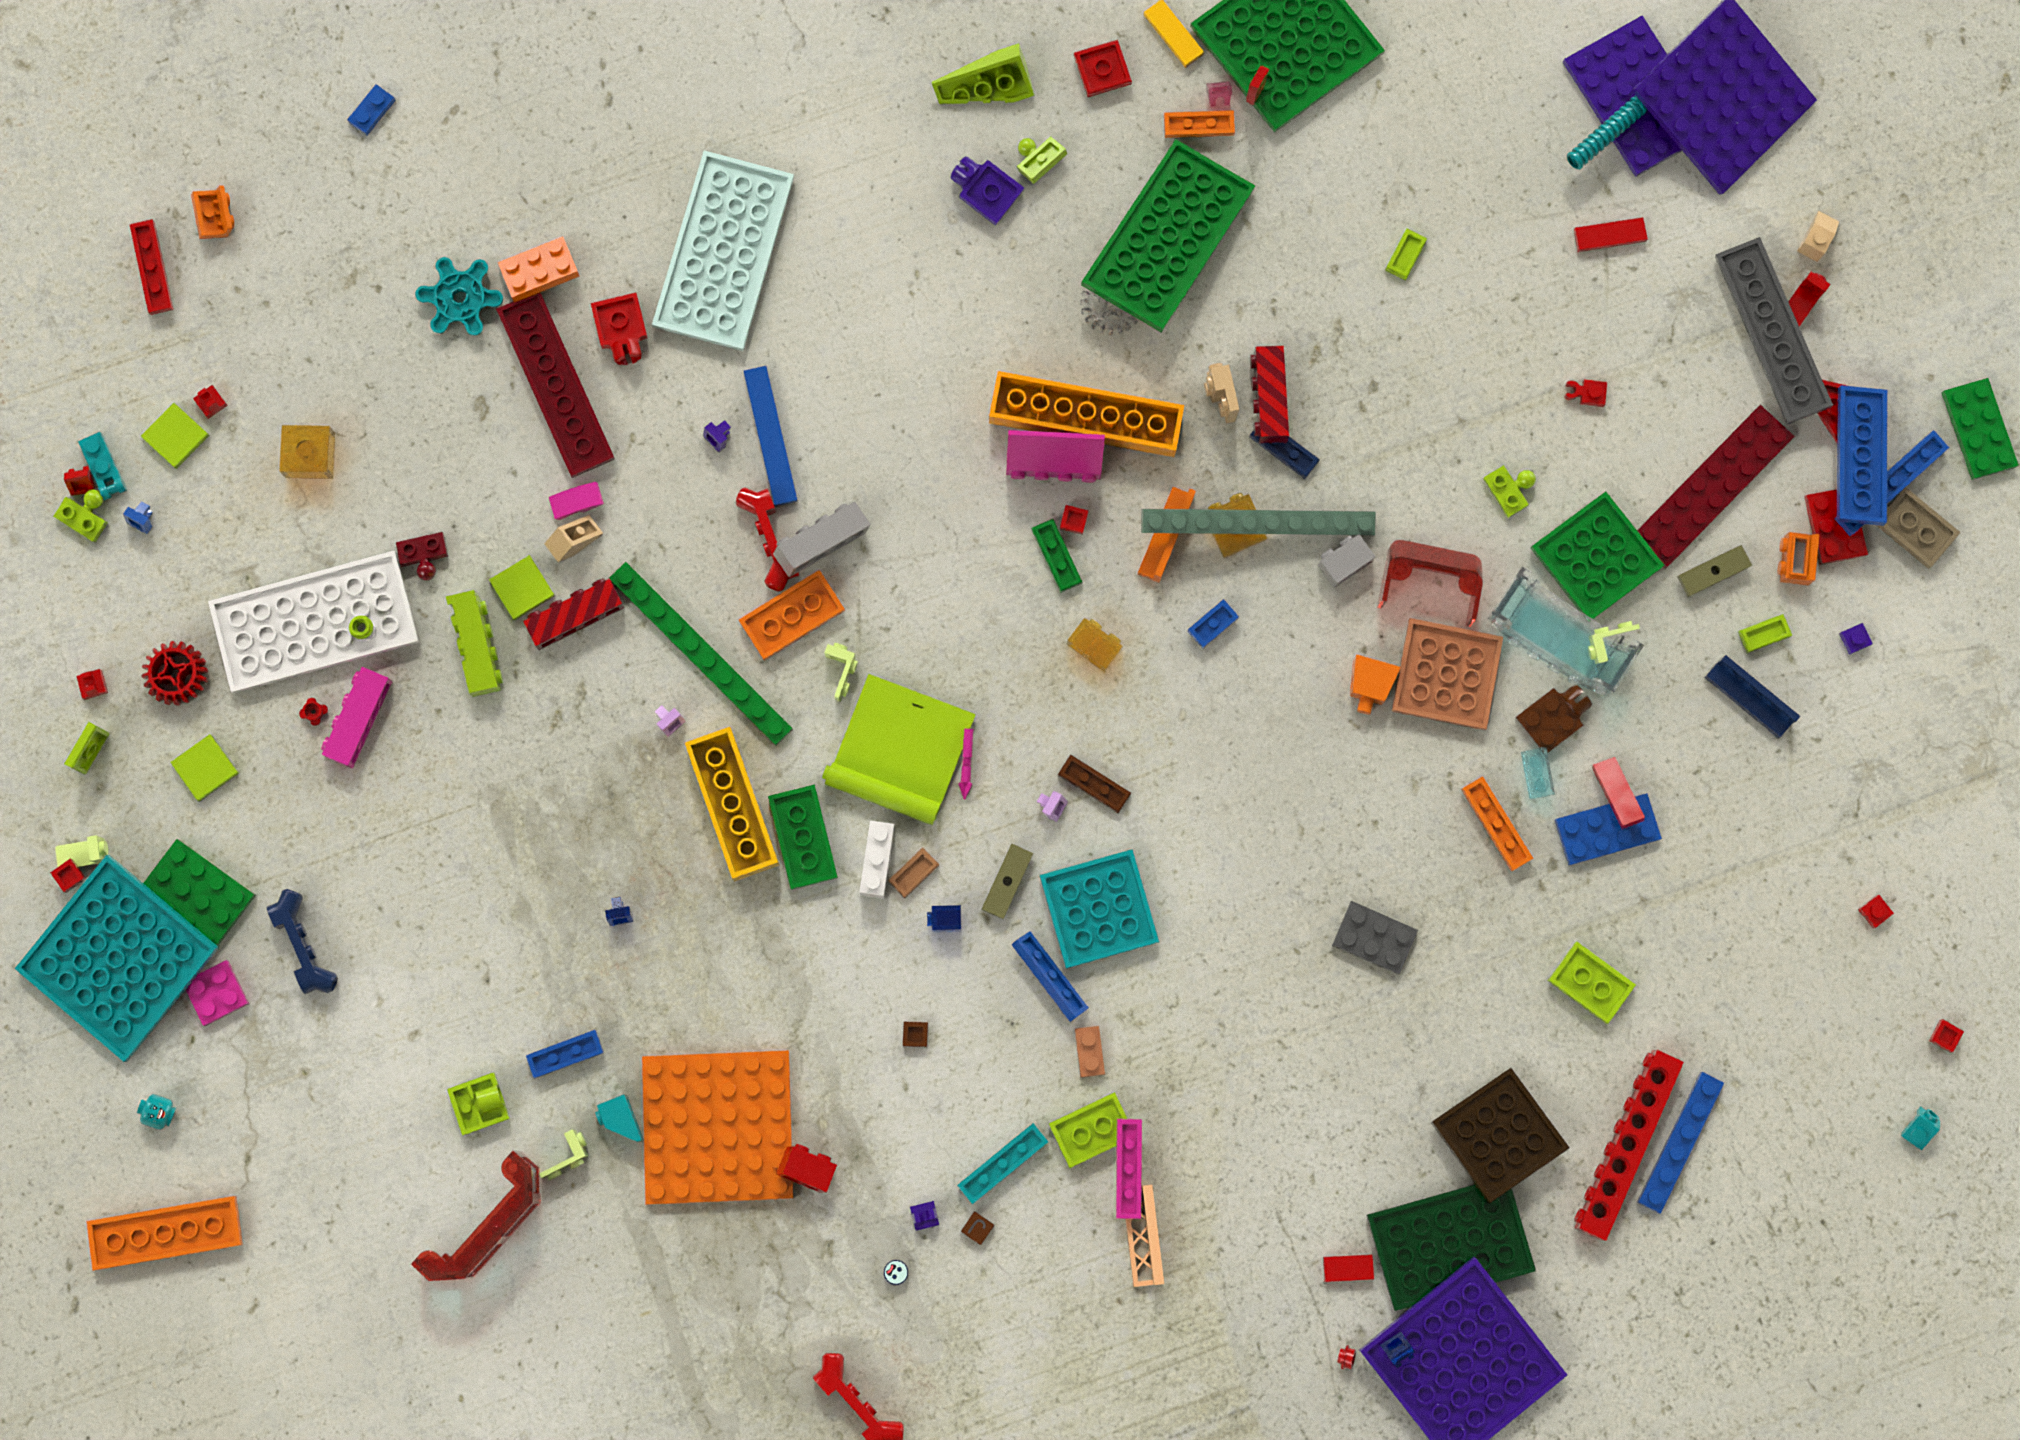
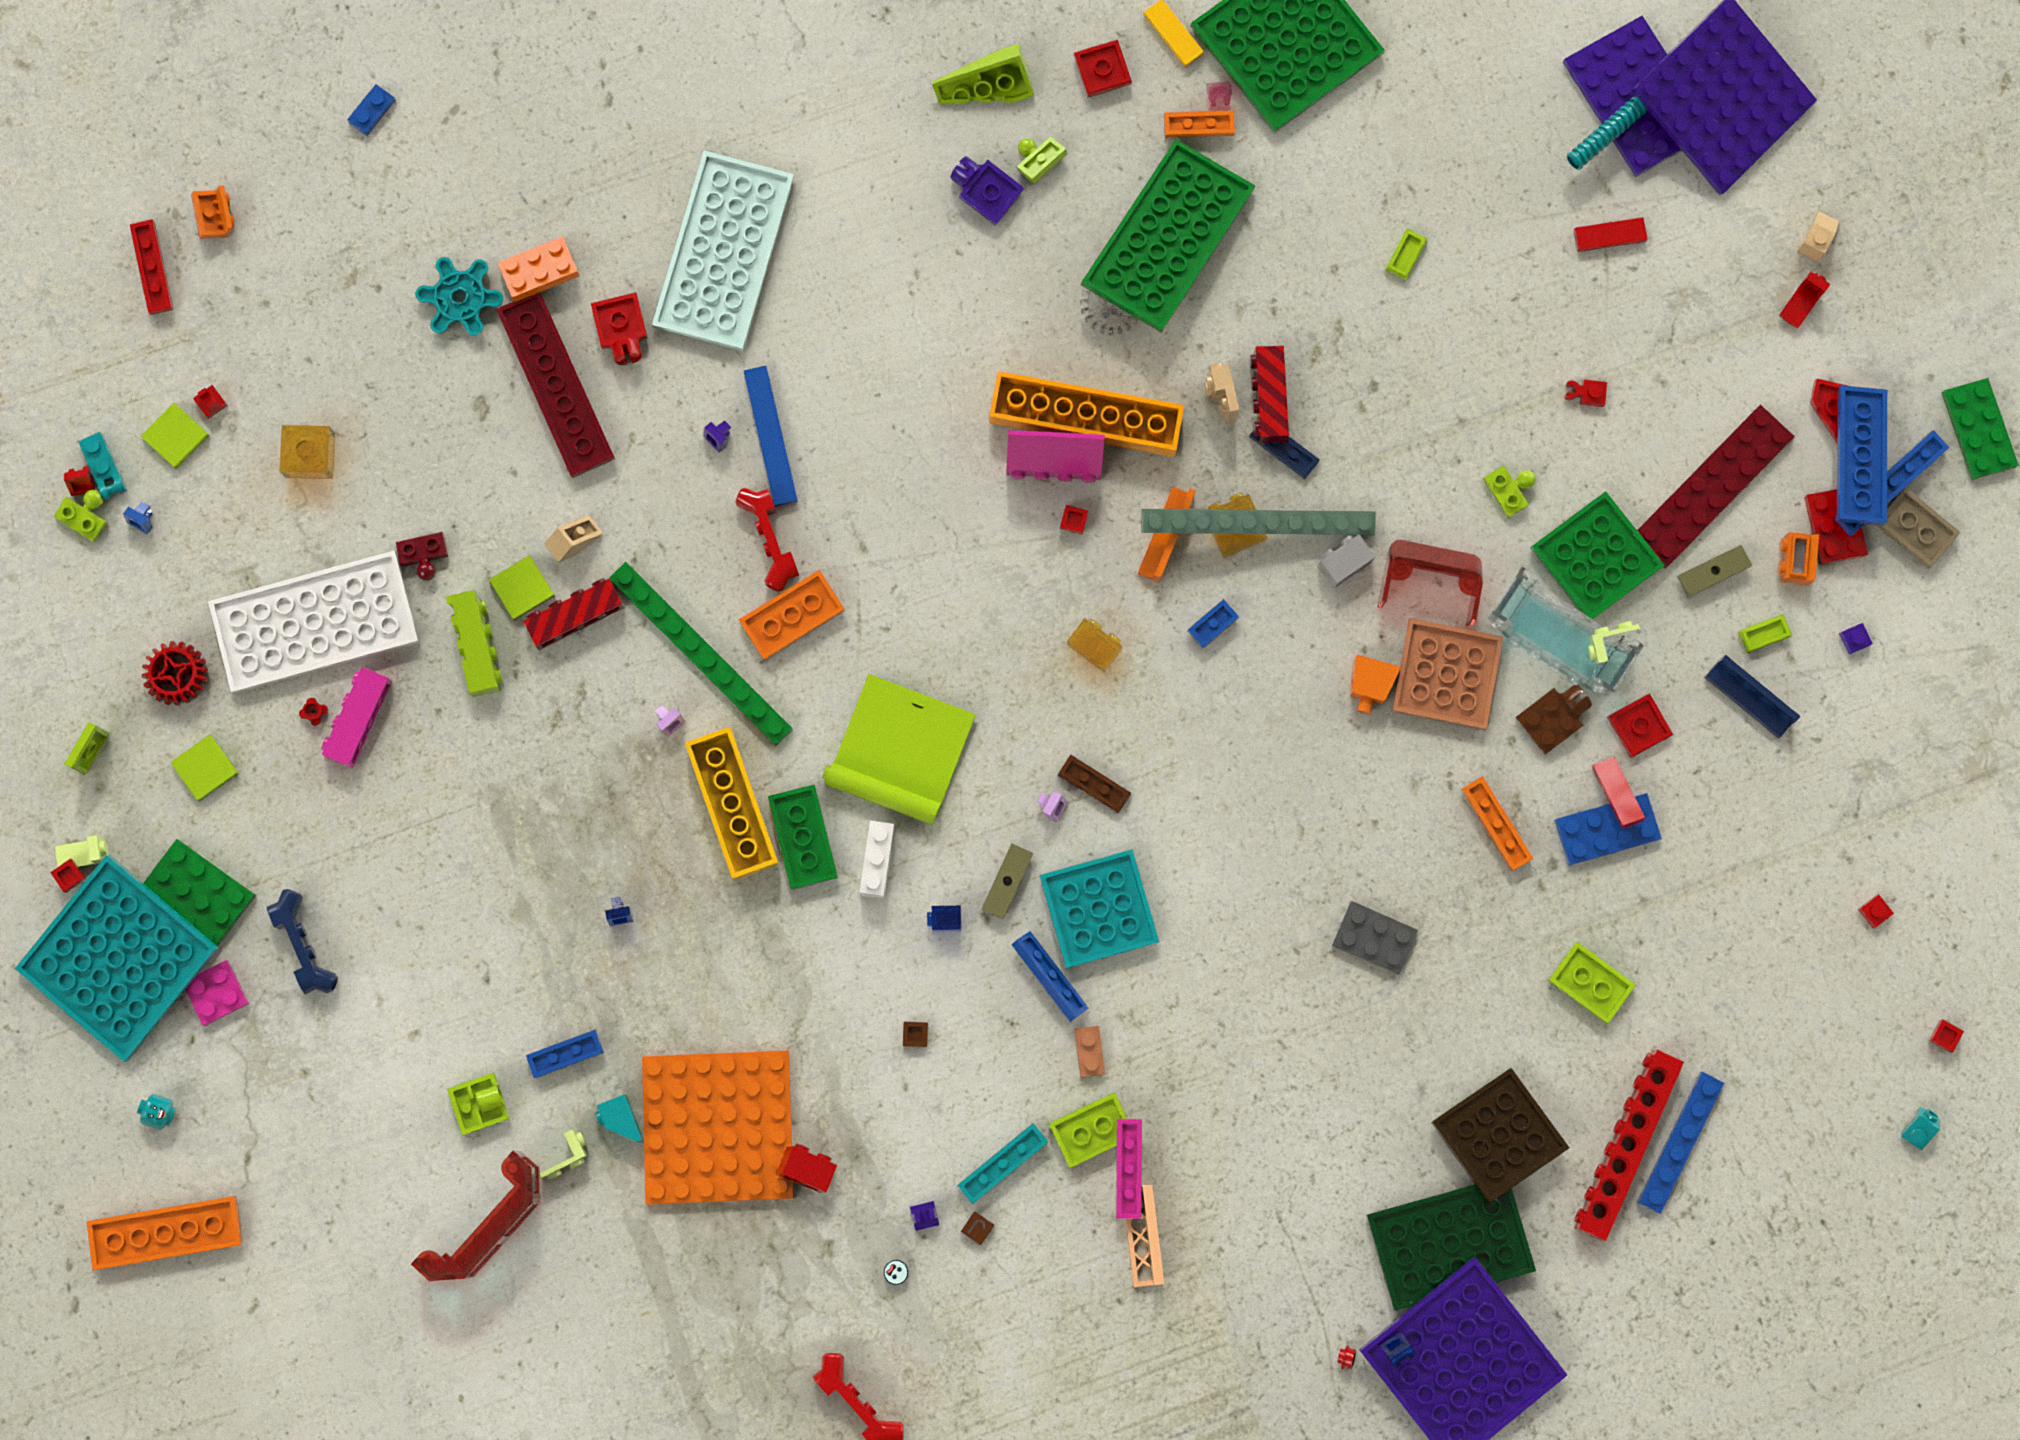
(92, 684): red tile -> none
(355, 622): lime plate -> none
(576, 500): dark pink slope -> none
(821, 539): light grey brick -> none
(839, 653): yellowish green bracket -> none
(913, 872): medium nougat tile -> none
(965, 784): dark pink piece -> none
(1056, 555): green tile -> none
(1257, 85): red tile -> none
(1348, 1268): red tile -> none
(1537, 773): clear light blue plate -> none
(1640, 725): none -> red tile
(1773, 331): dark grey plate -> none

